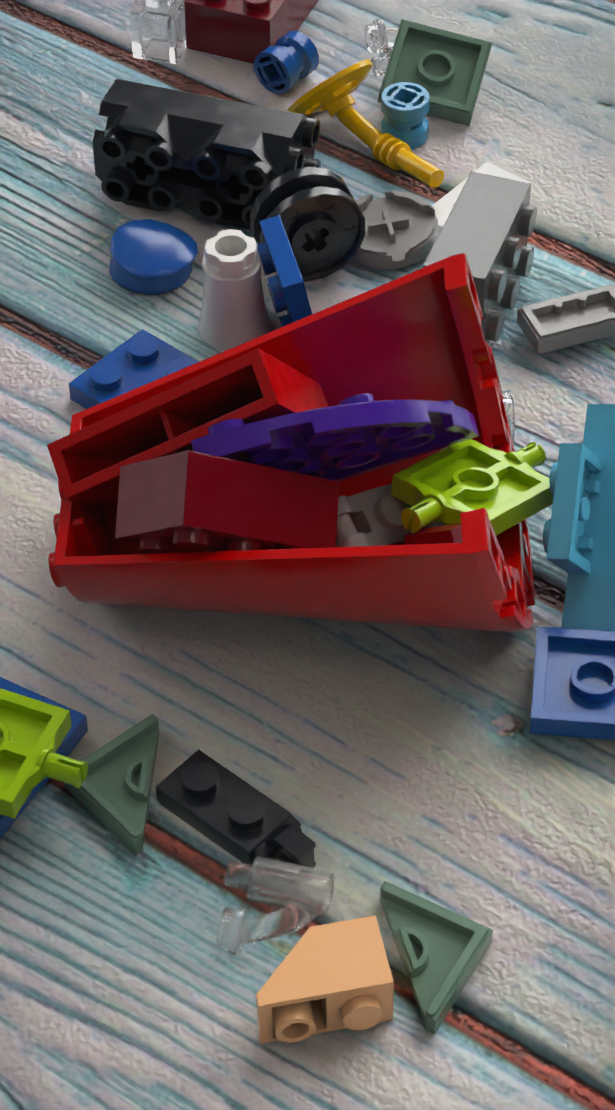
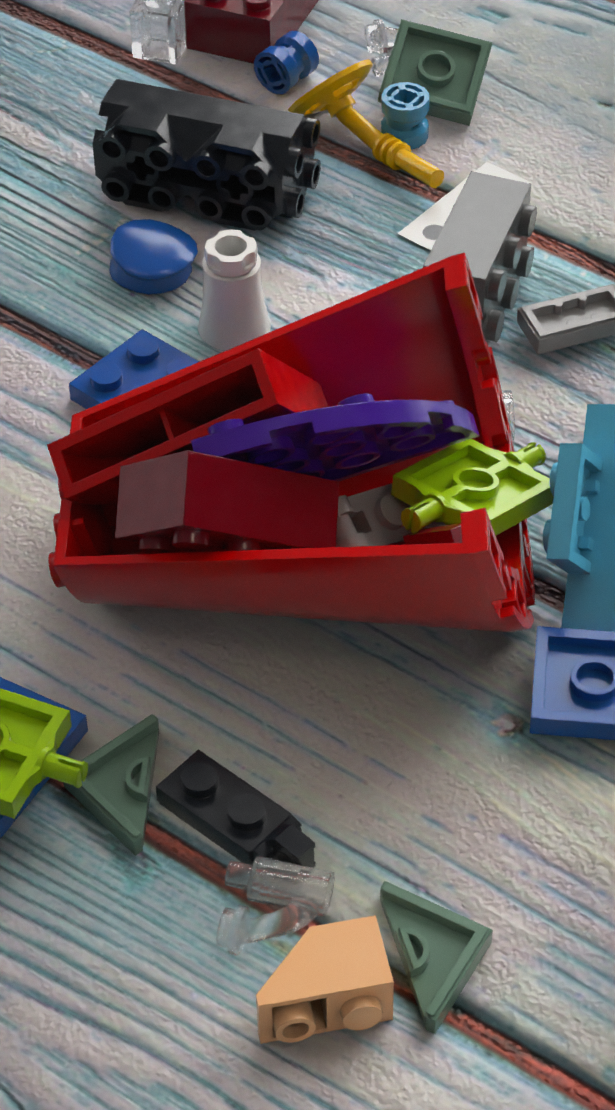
(287, 285): blue plate -> none
(317, 217): black wheel -> none
(397, 230): light grey tile -> none

